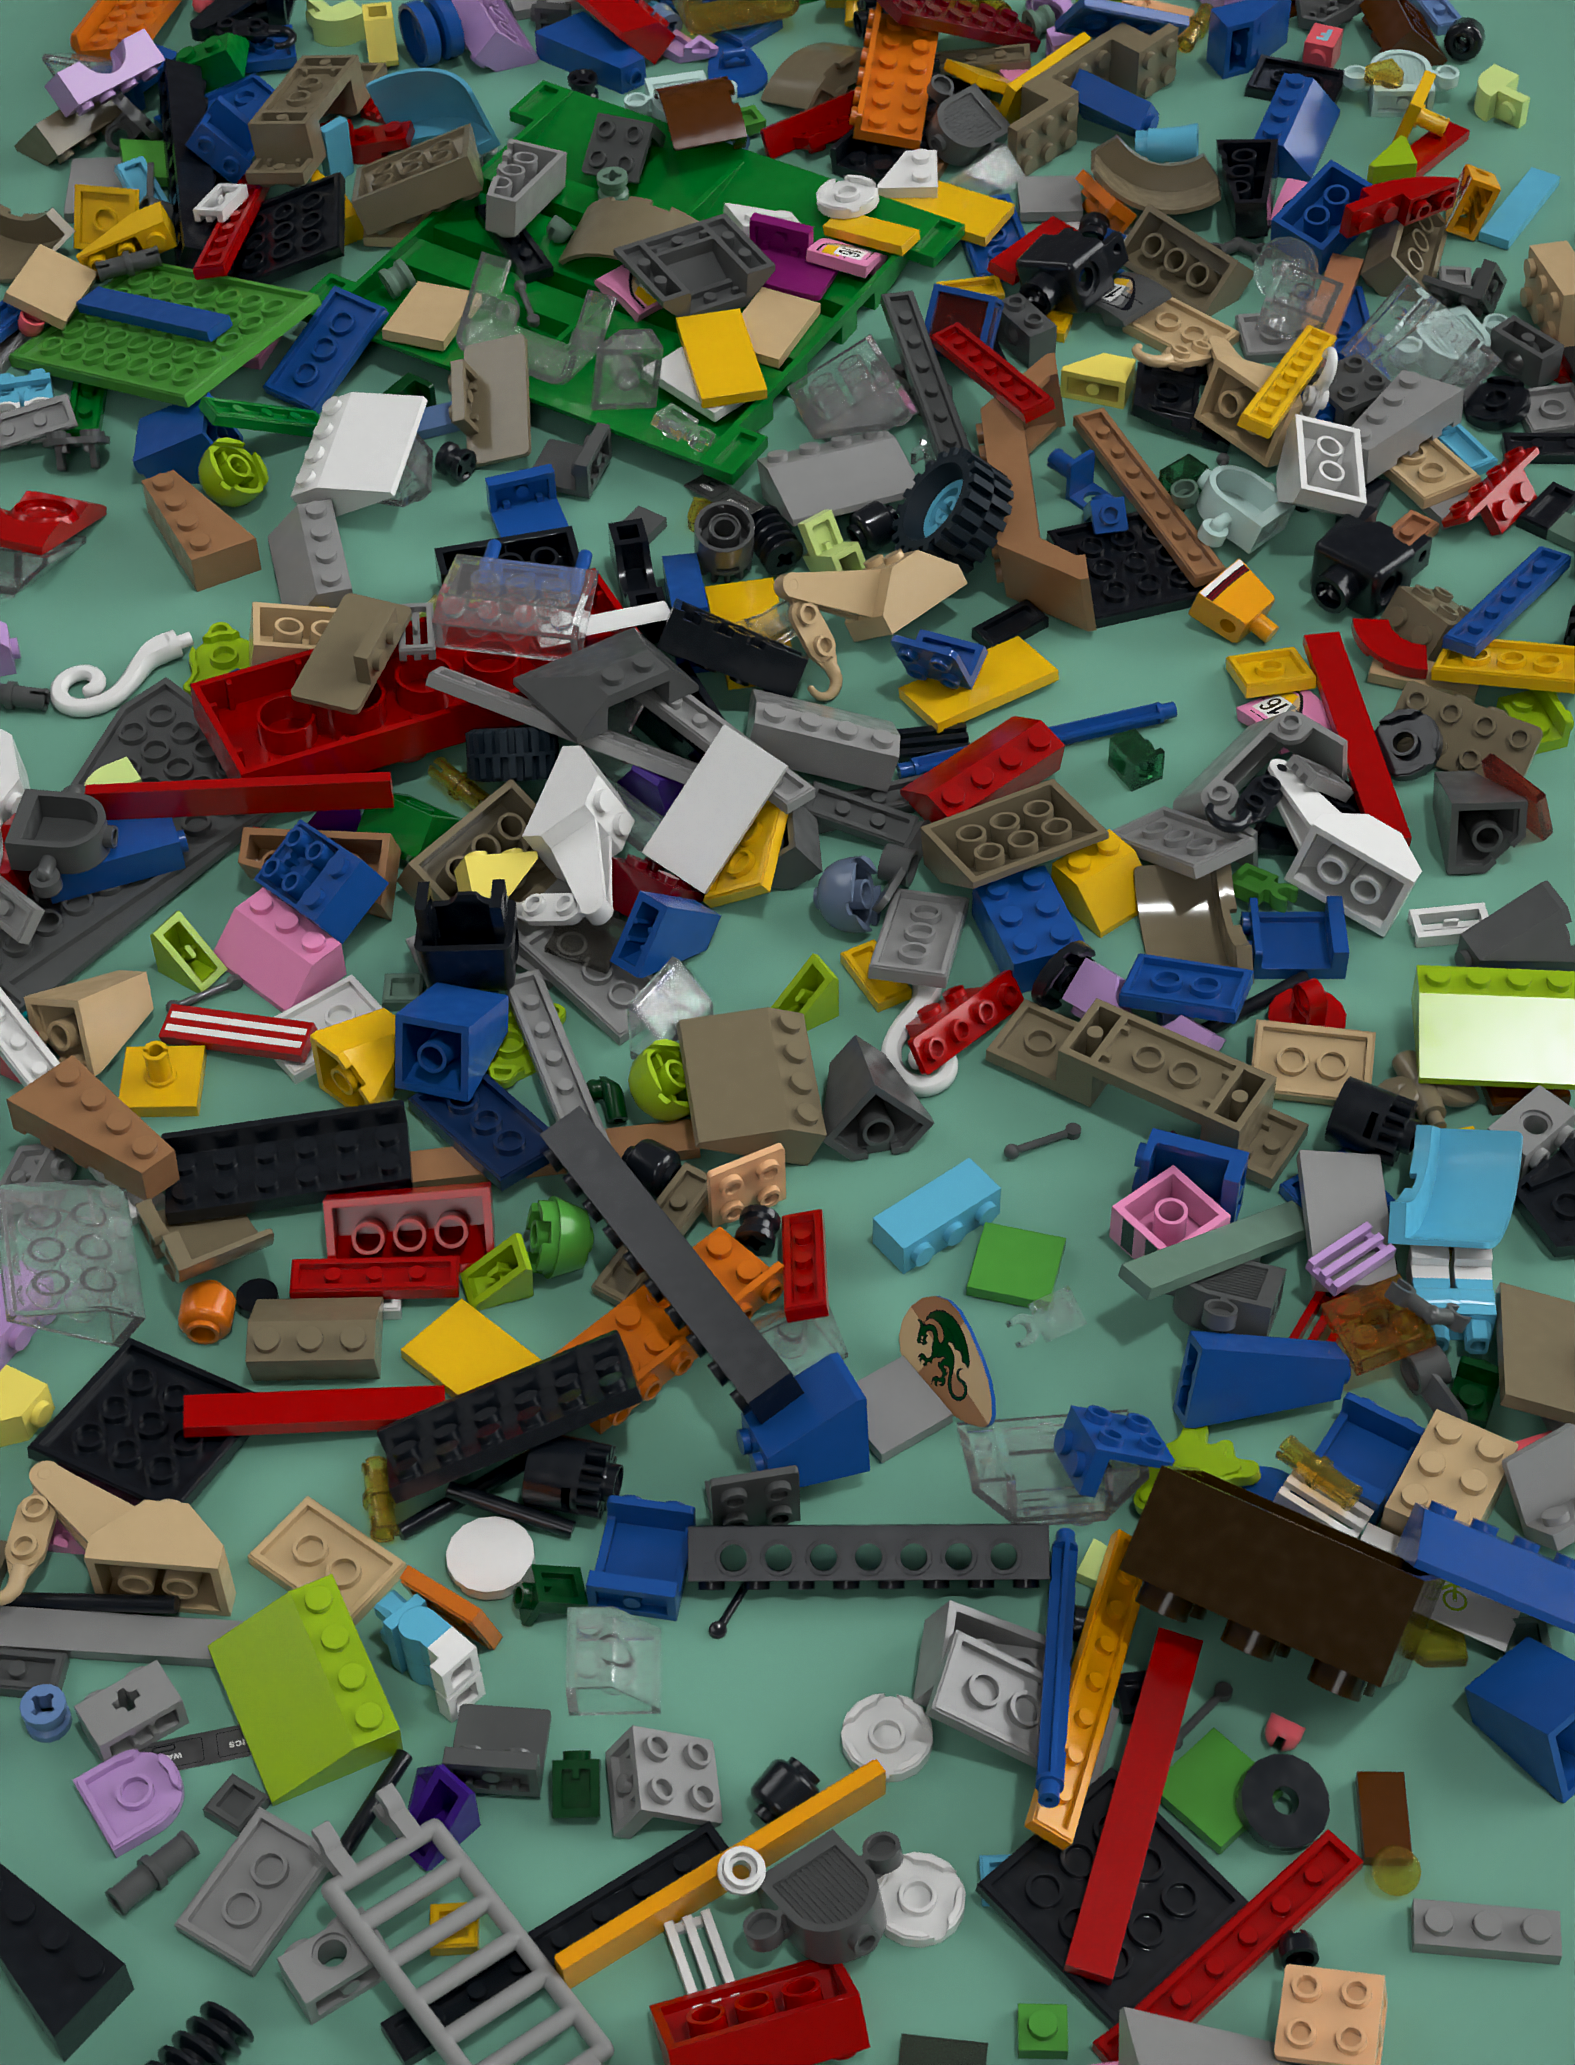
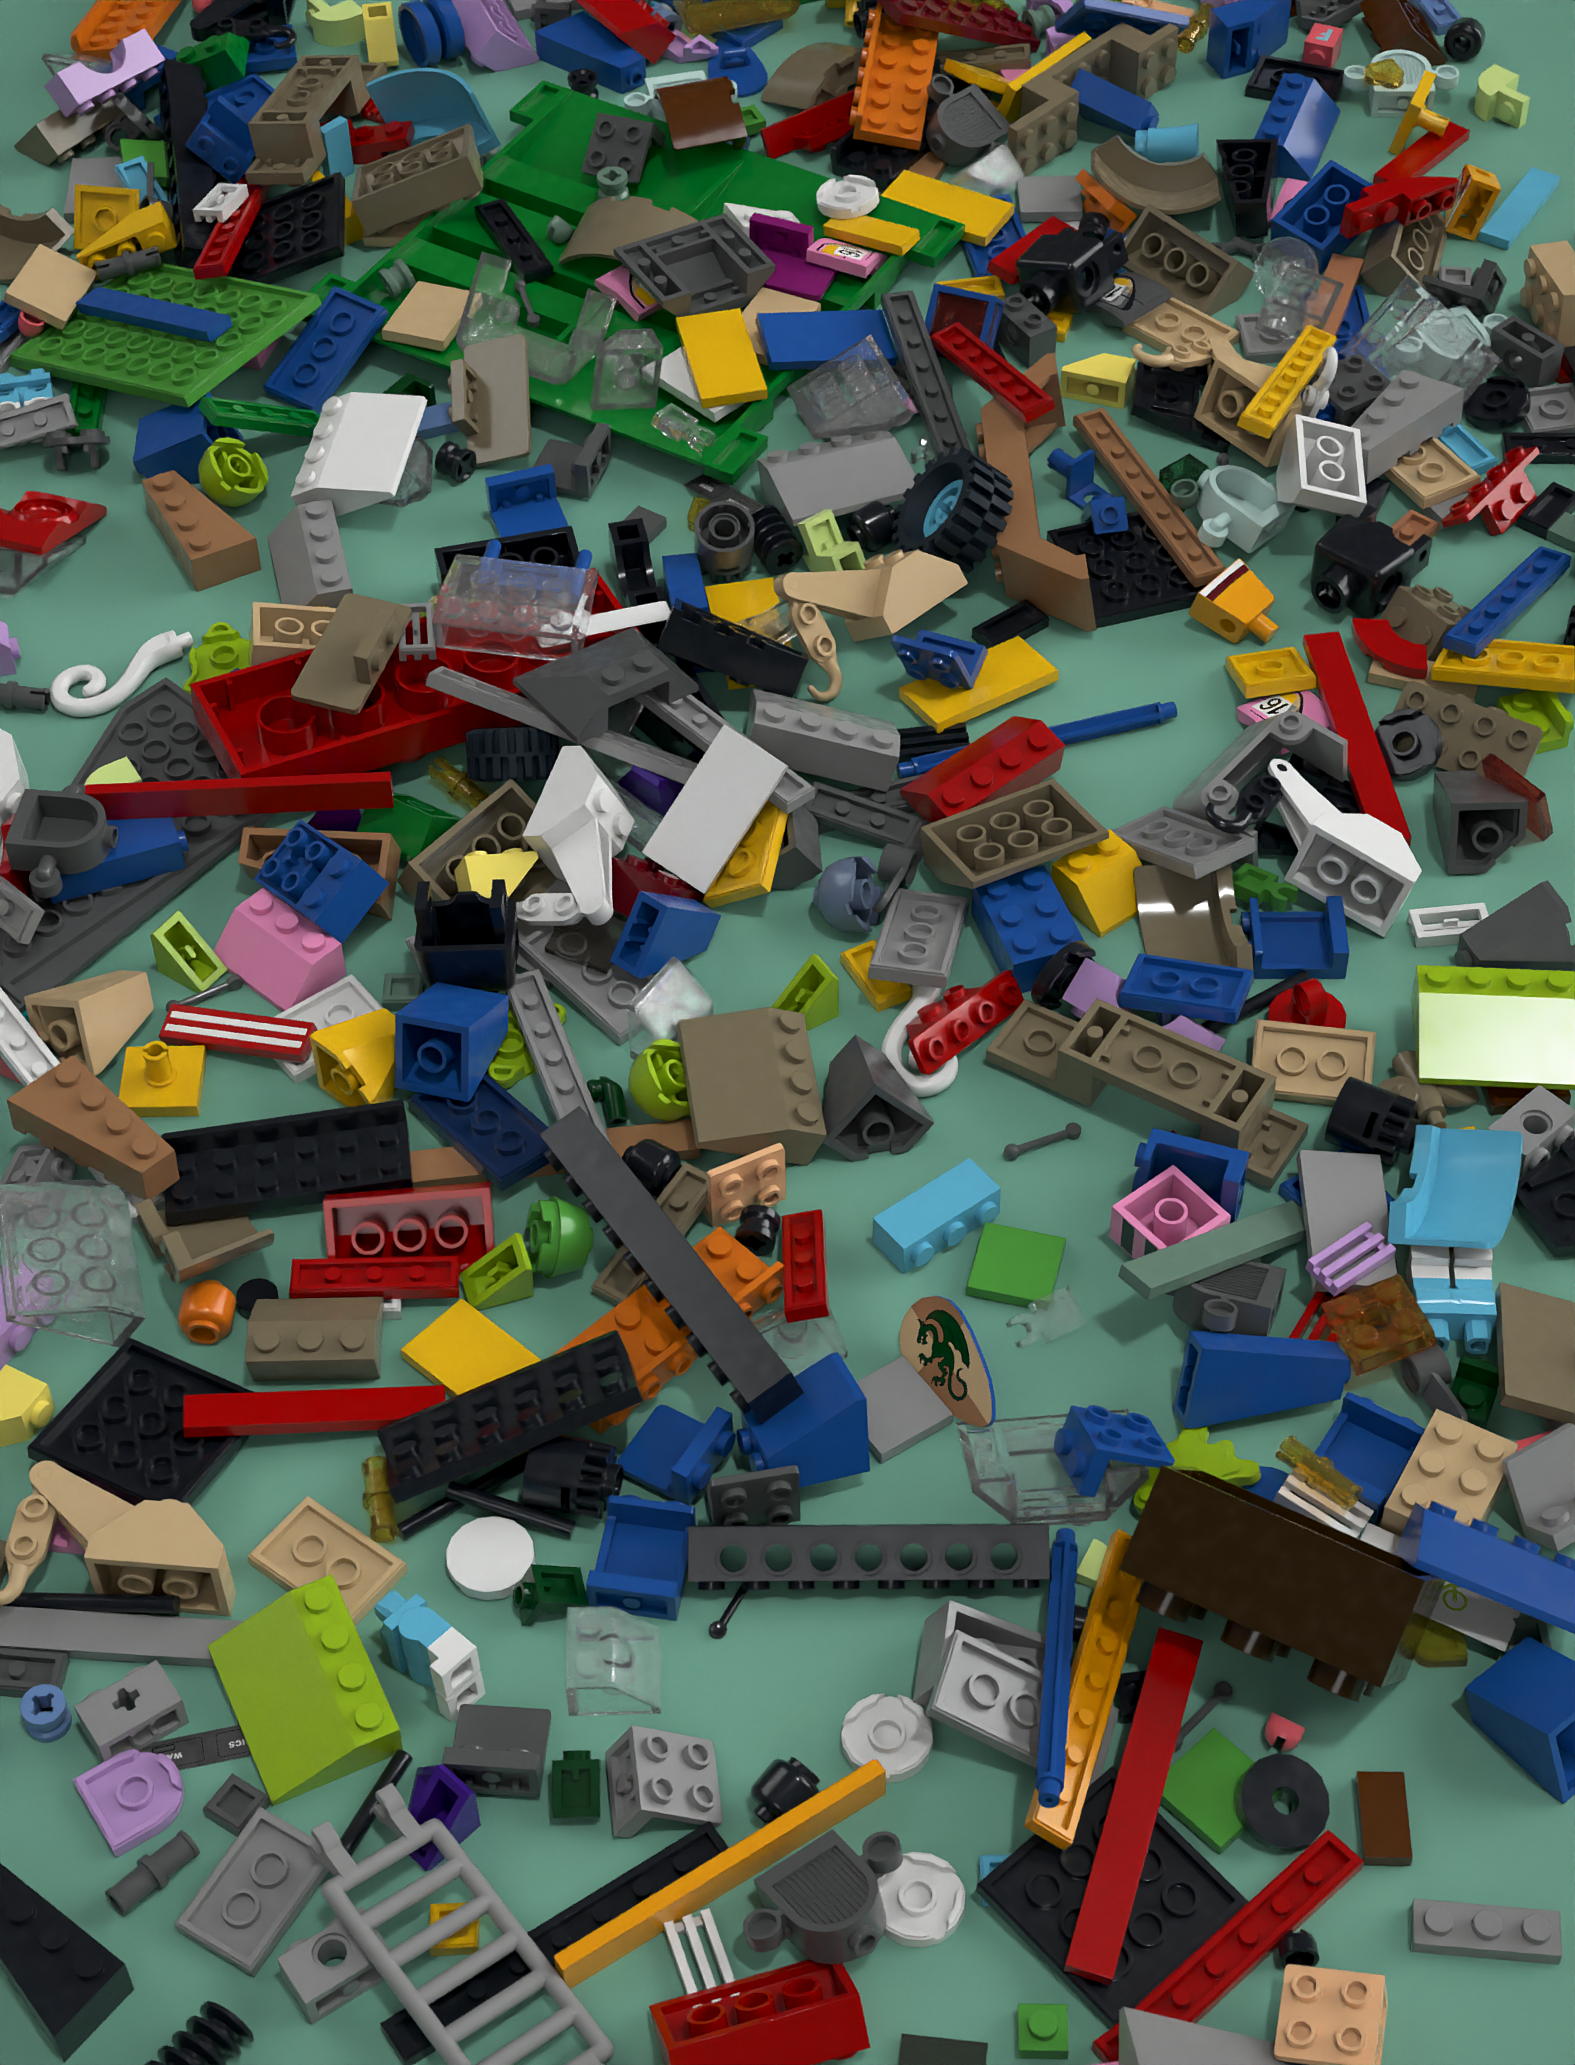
(452, 1608): orange tile -> none
(523, 186): light grey wedge -> none
(678, 1452): none -> blue bracket
(741, 1856): white plate -> none
(814, 338): none -> blue tile
(912, 176): white wing -> none
(1135, 759): clear green brick -> none
(1320, 778): light grey tile -> none
(1393, 163): lime slope -> none
(1395, 1870): clear yellow tile -> none
(1405, 1296): dark grey arm -> none

